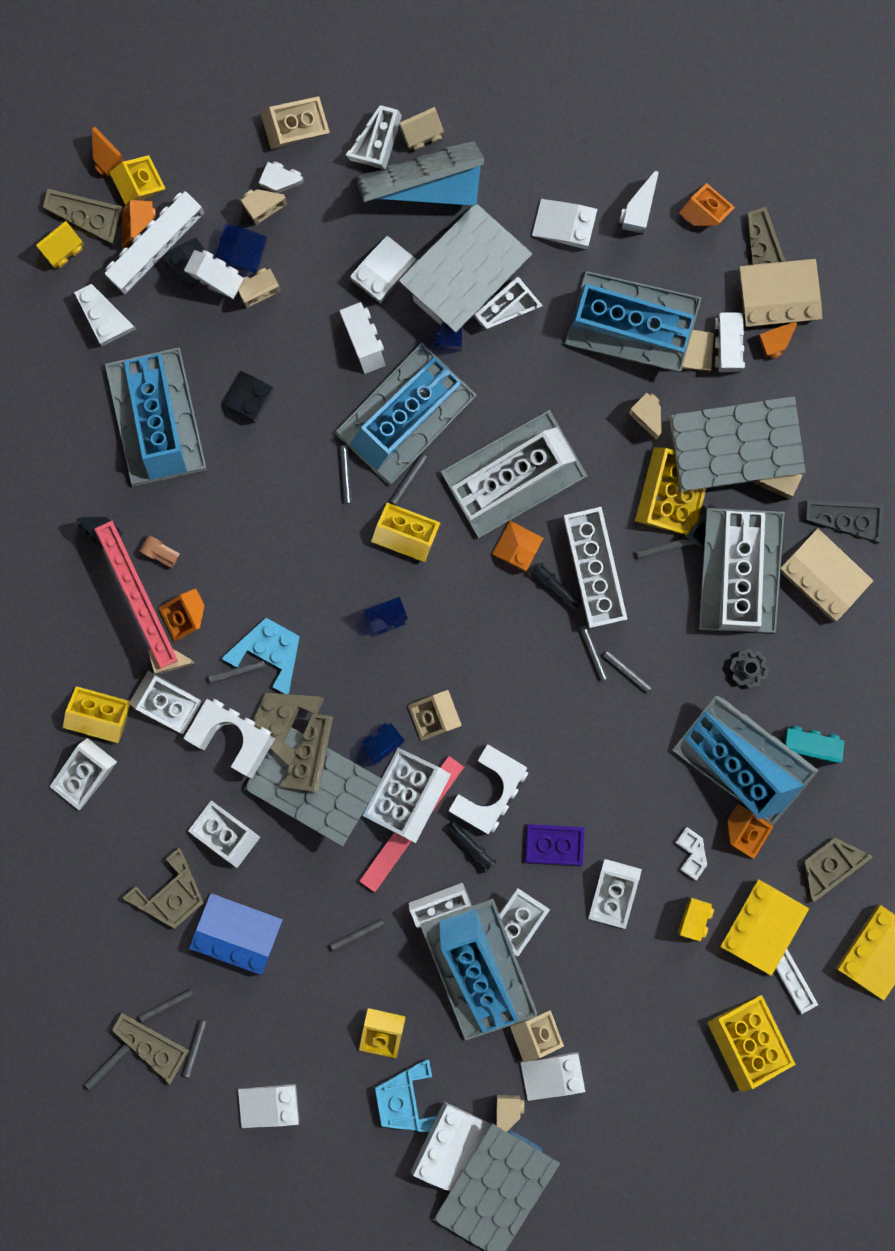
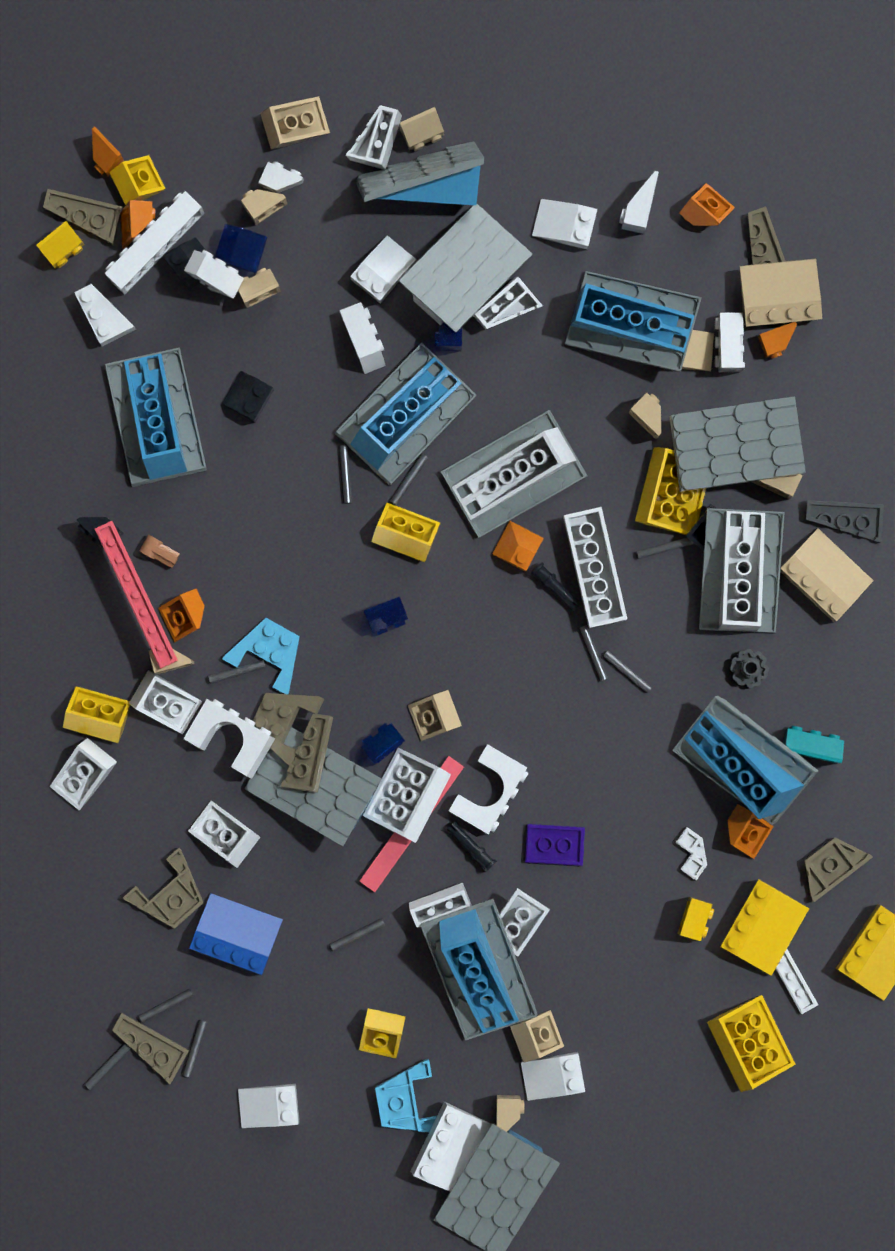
(615, 893): white slope -> none

